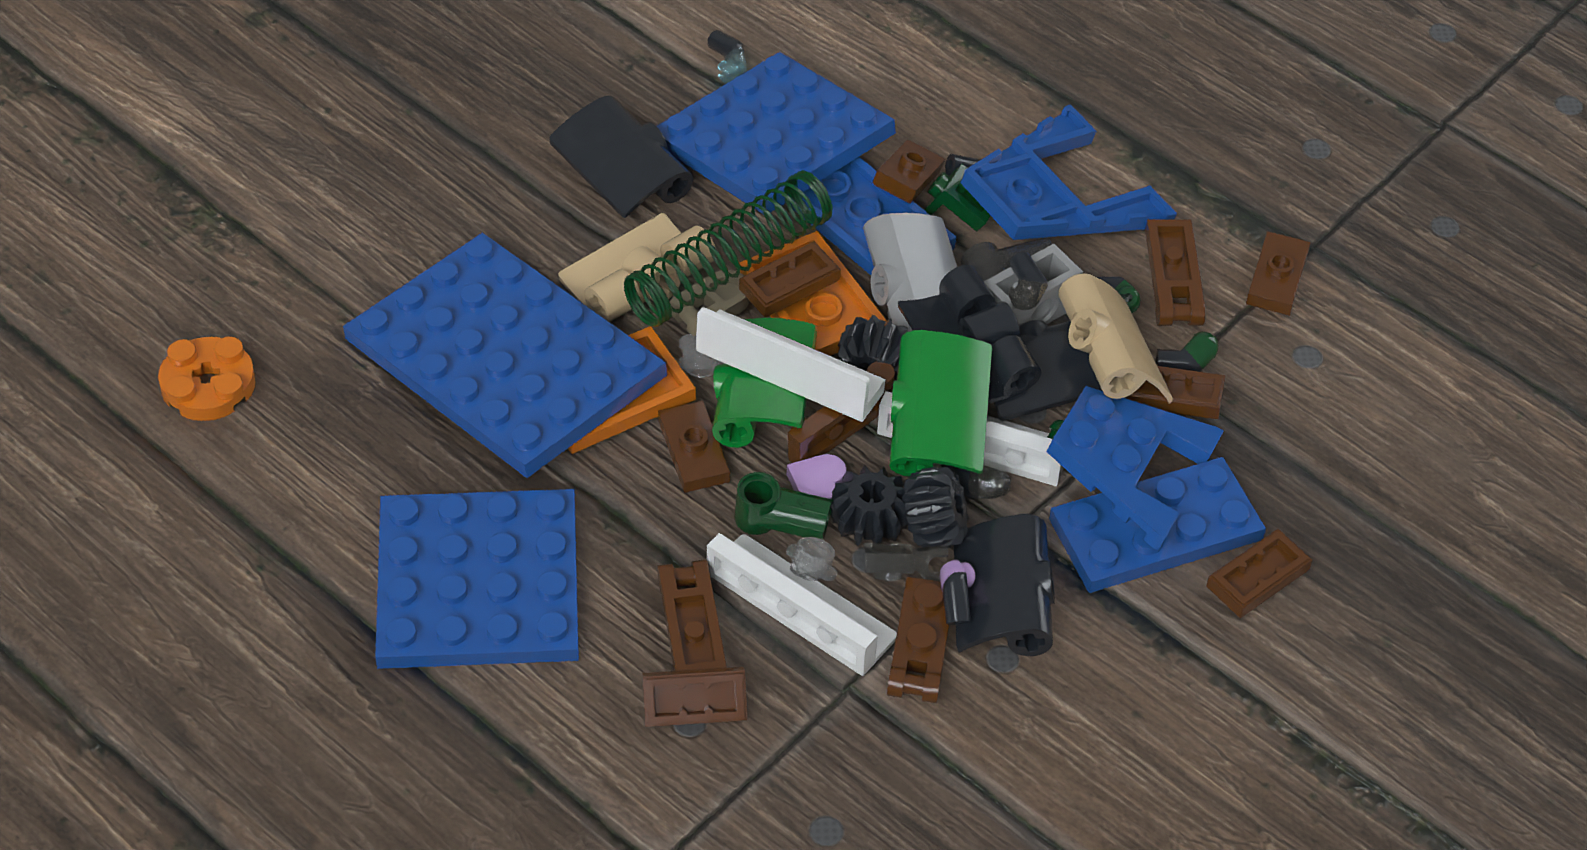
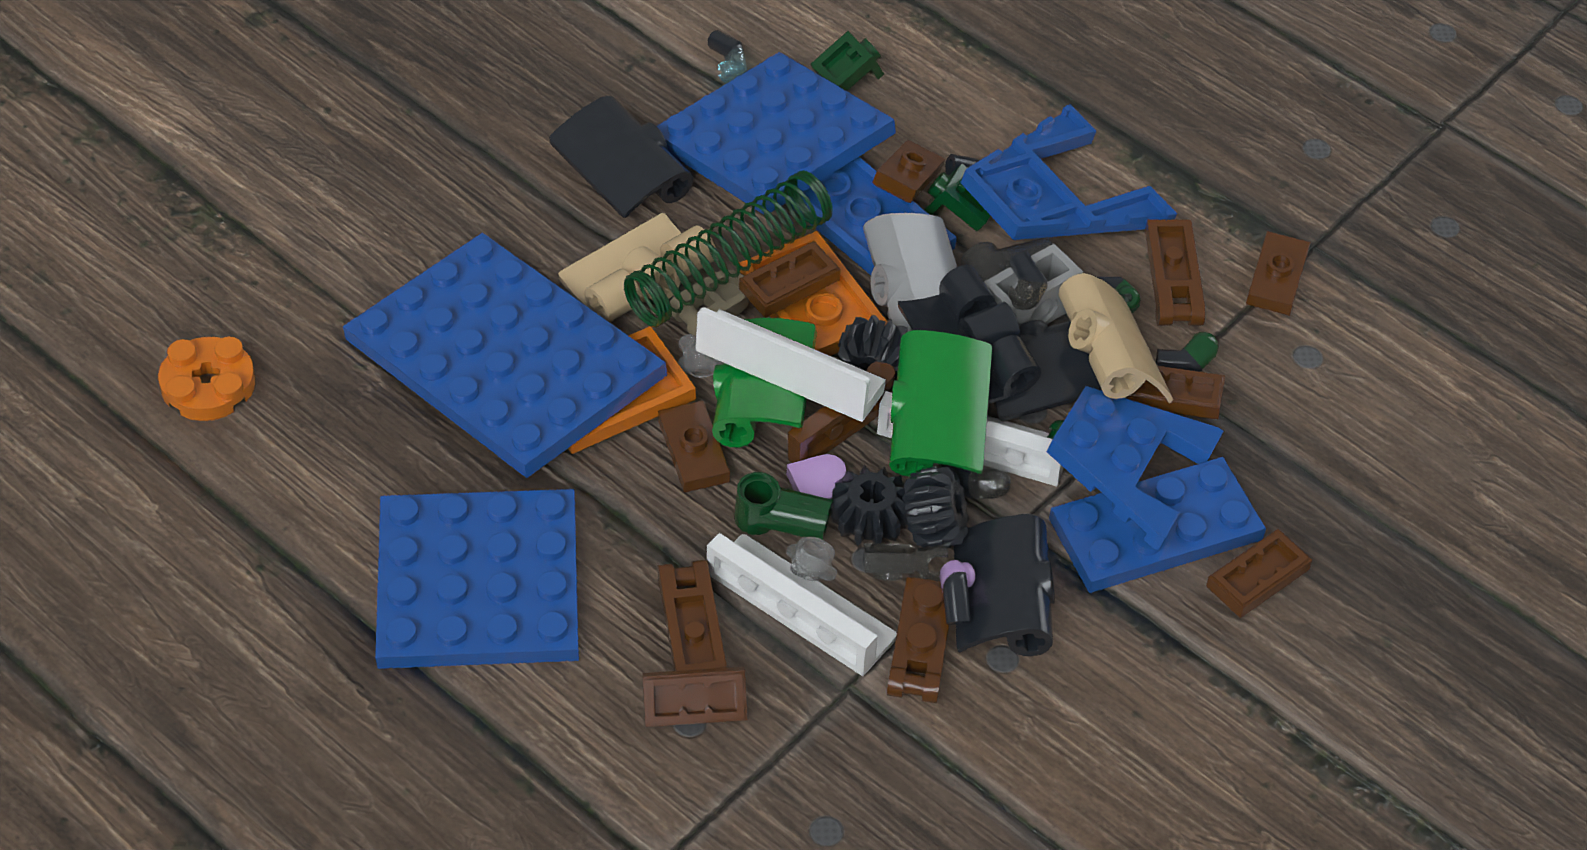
(848, 61): none -> dark green bracket

